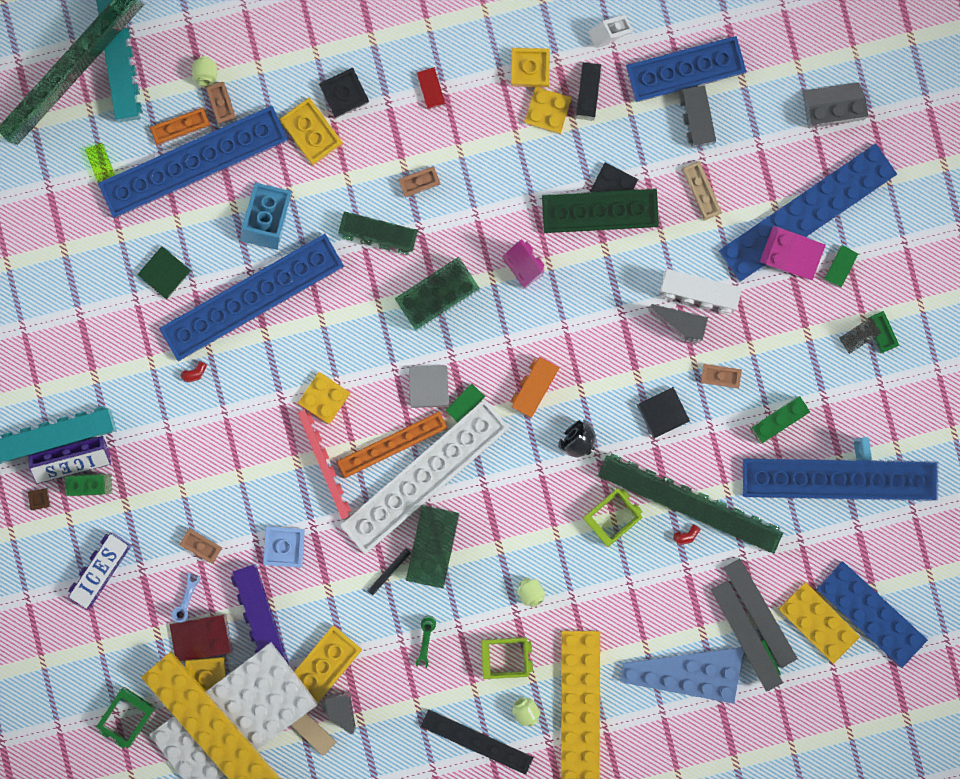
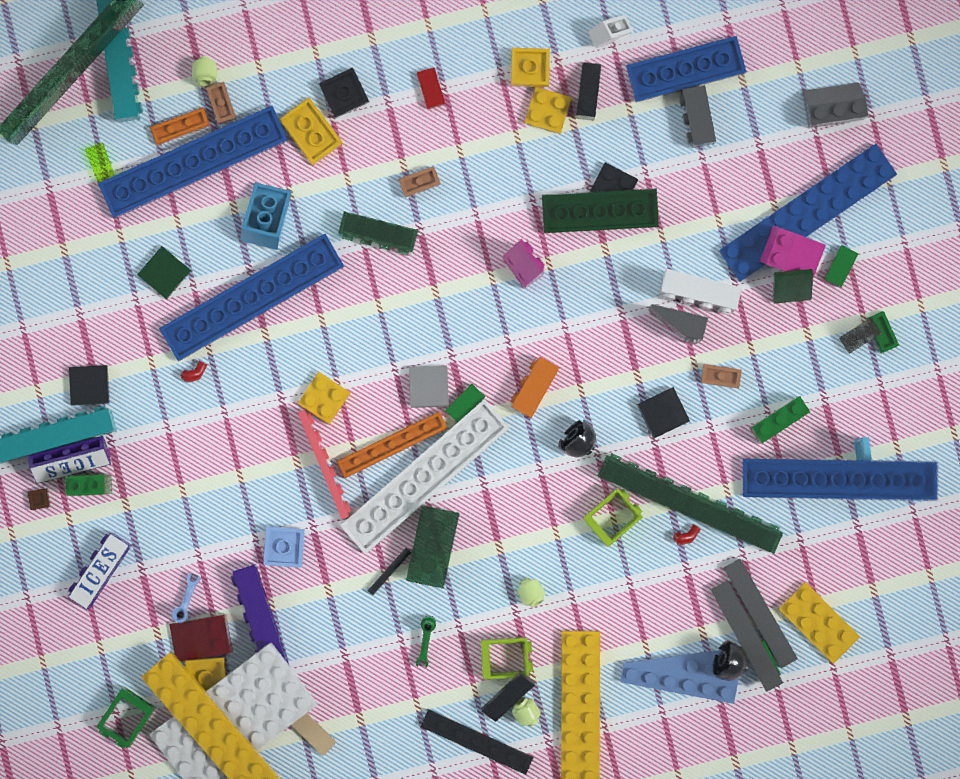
(89, 385): none -> black tile
(201, 546): nougat plate -> none
(327, 662): yellow plate -> none
(340, 711): dark grey slope -> none
(437, 294): clear green brick -> none
(508, 696): none -> black tile
(701, 190): tan tile -> none
(730, 662): none -> black cylinder
(792, 286): none -> dark green tile
(872, 614): blue plate -> none

